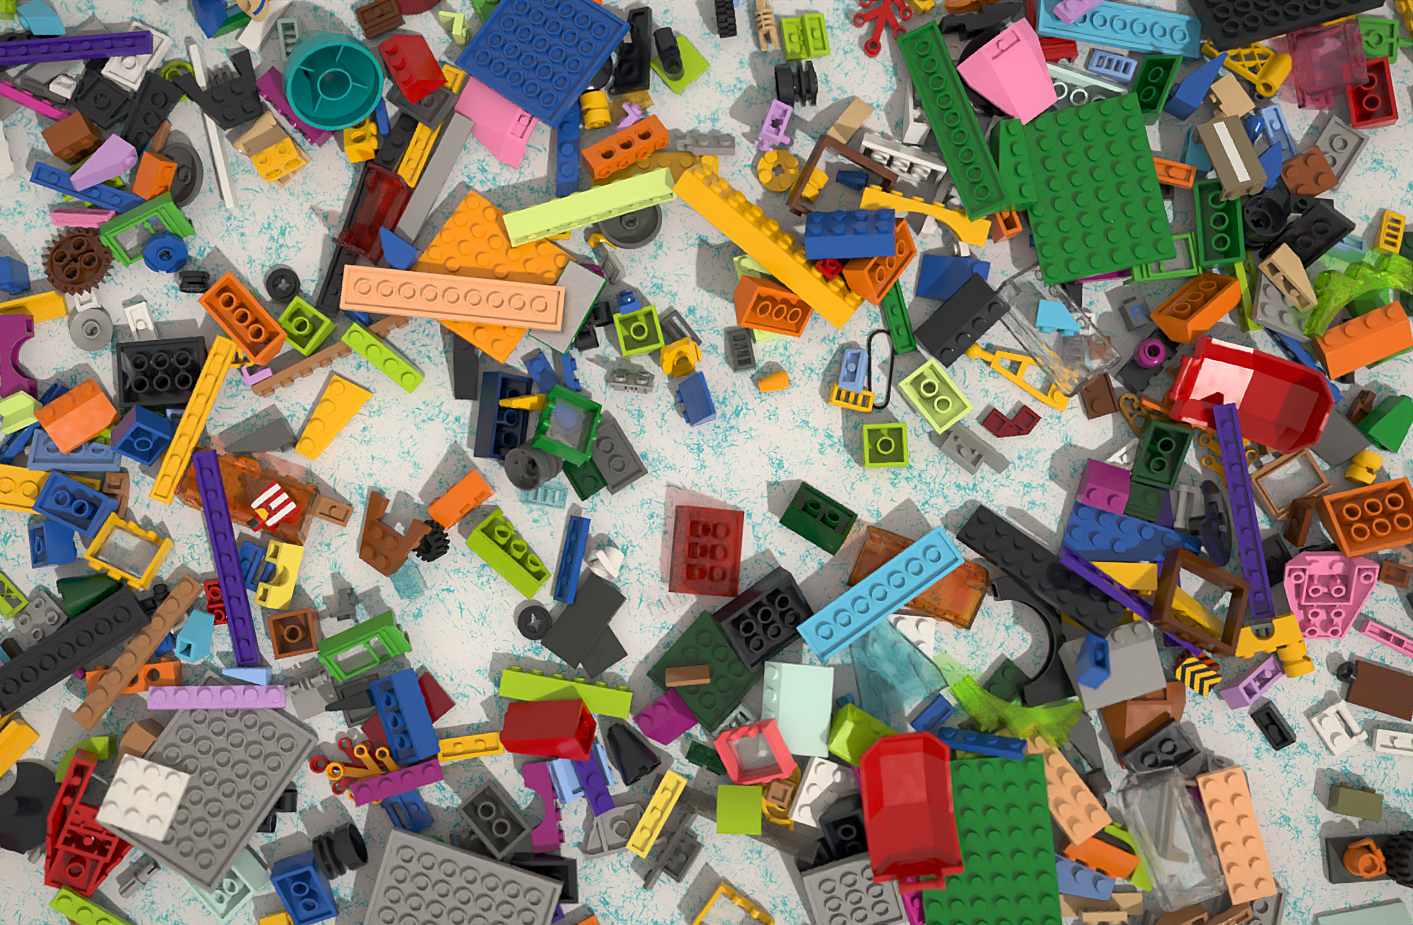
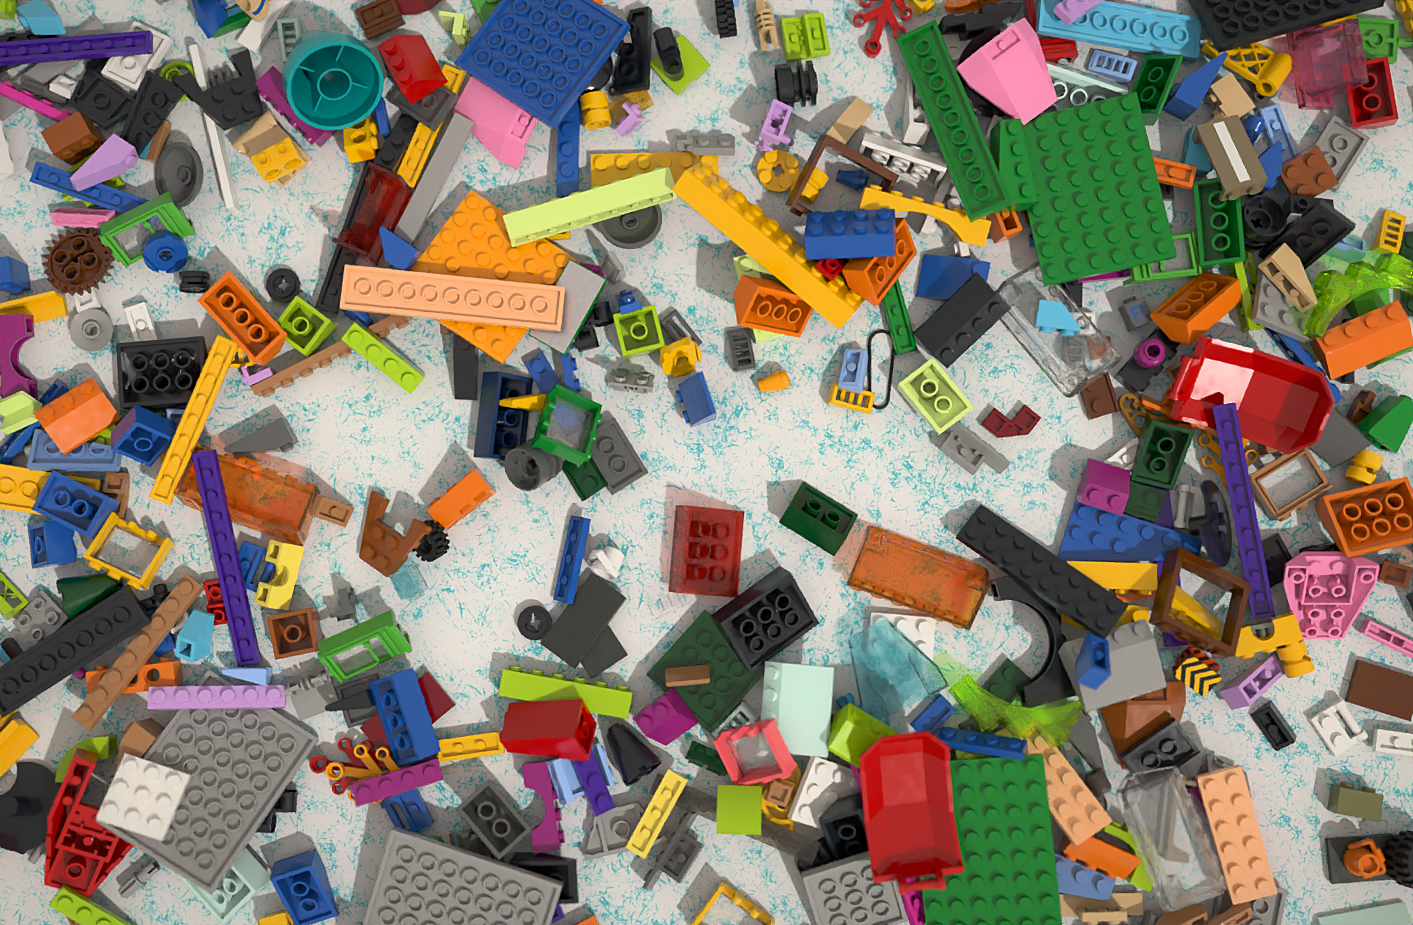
(154, 175): orange brick -> none
(272, 507): torso -> none
(331, 416): yellow wing -> none
(340, 850): black wheel -> none
(508, 554): lime wedge -> none
(562, 498): clear light blue slope -> none
(597, 238): yellow arm -> none
(625, 147): orange brick -> none
(880, 594): medium azure plate -> none
(884, 446): lime brick -> none
(1053, 398): yellow plate -> none
(1112, 588): dark purple tile -> none
(1299, 520): reddish brown panel -> none
(1347, 672): black plate -> none

